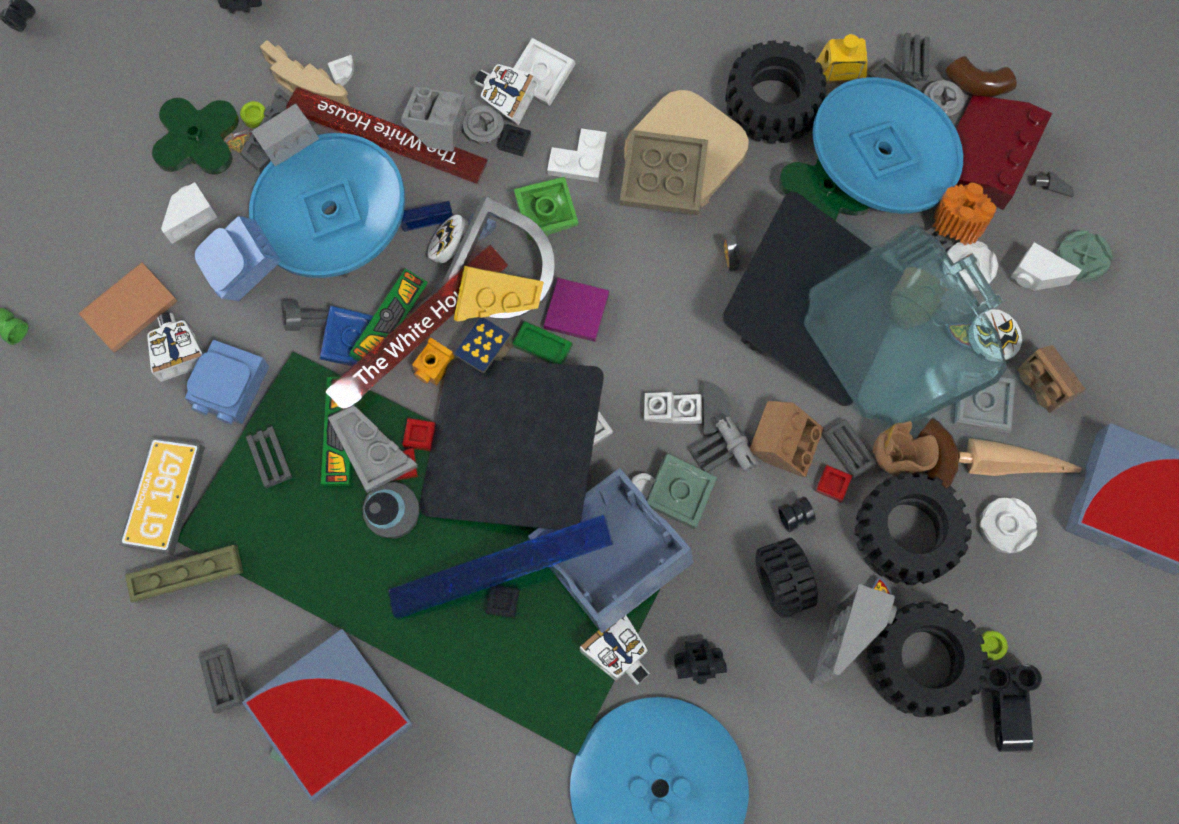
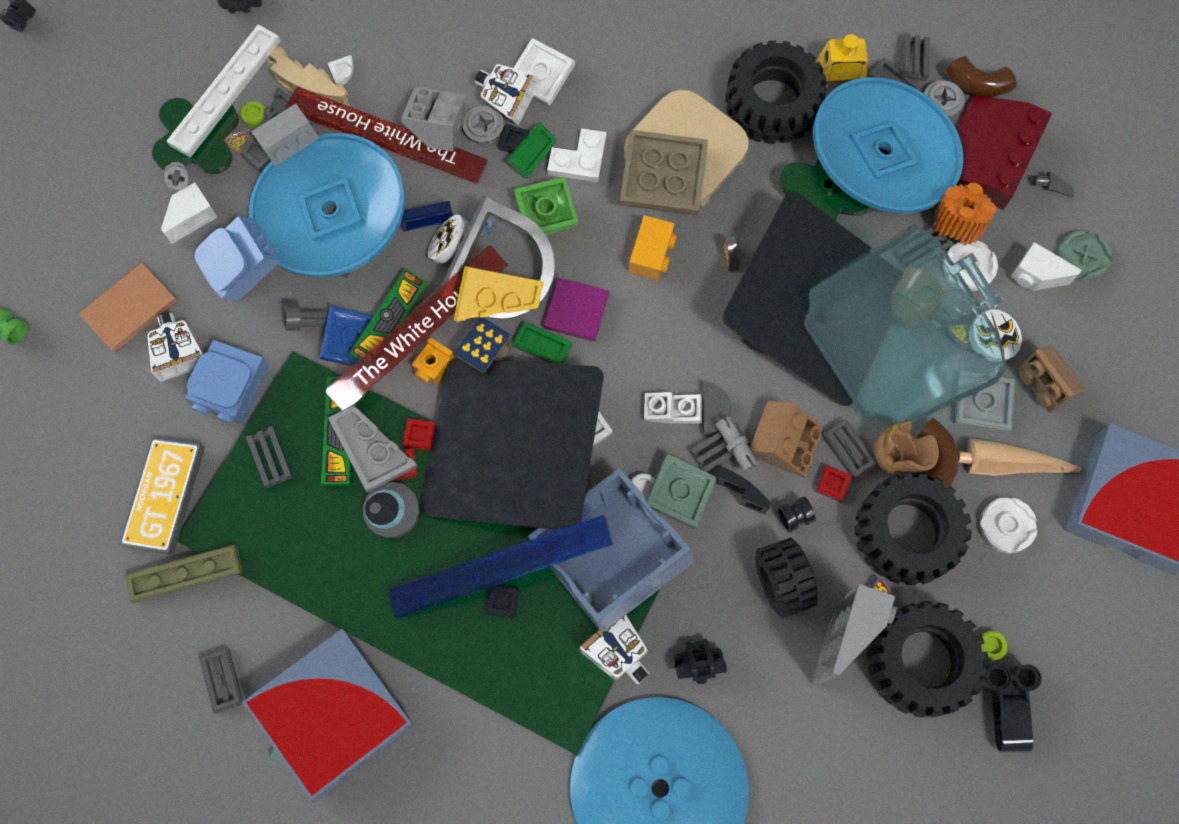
(182, 181): none -> light grey bush
(223, 91): none -> white tile
(532, 150): none -> green tile
(652, 247): none -> light orange brick
(752, 496): none -> black slope

